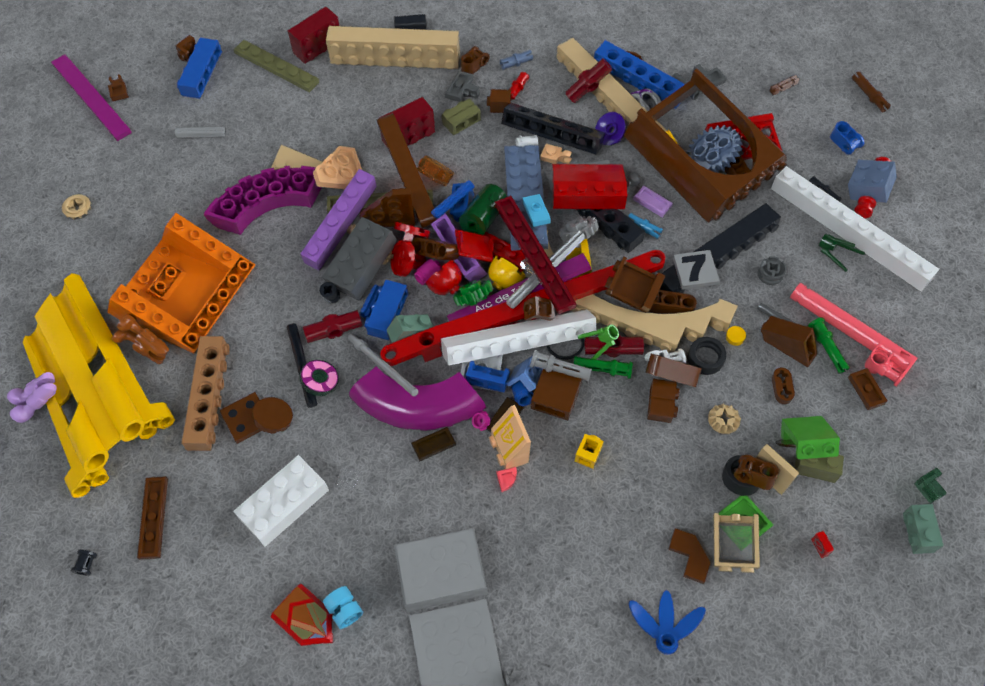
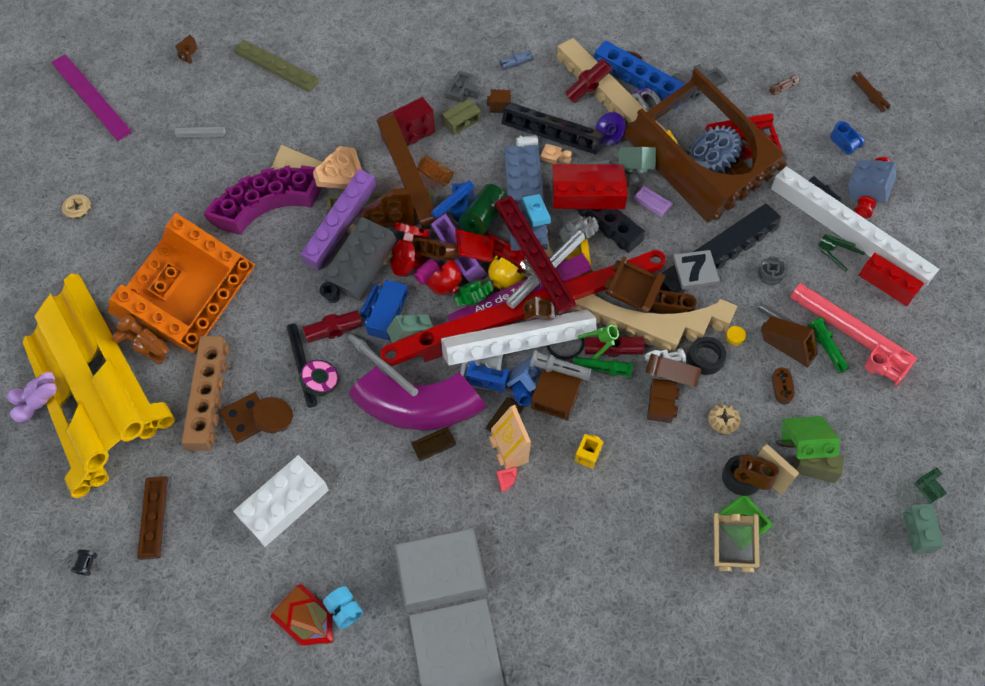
(117, 89): reddish brown plate -> none
(199, 68): blue brick -> none
(310, 35): dark red brick -> none
(393, 47): tan brick -> none
(410, 22): black brick -> none
(474, 60): reddish brown piece -> none
(477, 420): dark pink plate -> none
(518, 84): red axle -> none
(637, 158): none -> sand green brick
(646, 226): dark azure pin -> none
(665, 630): blue plant -> none
(688, 545): reddish brown tile -> none
(822, 544): red tile -> none
(867, 389): reddish brown plate -> none
(891, 279): none -> red brick

